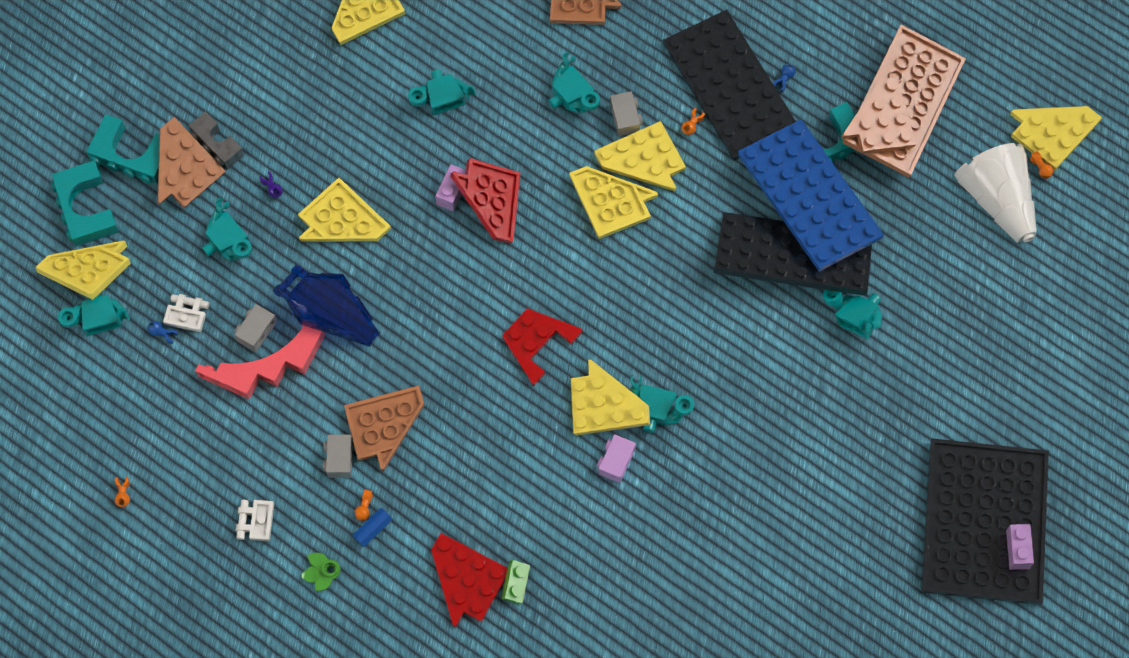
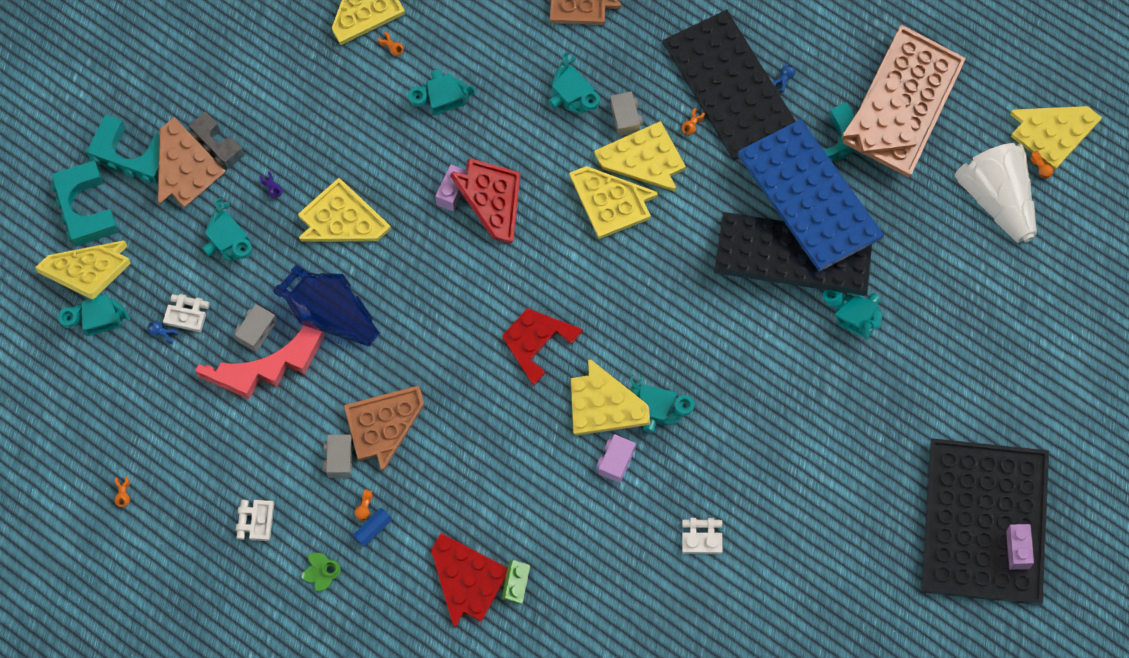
(395, 47): none -> orange arm
(702, 542): none -> white plate

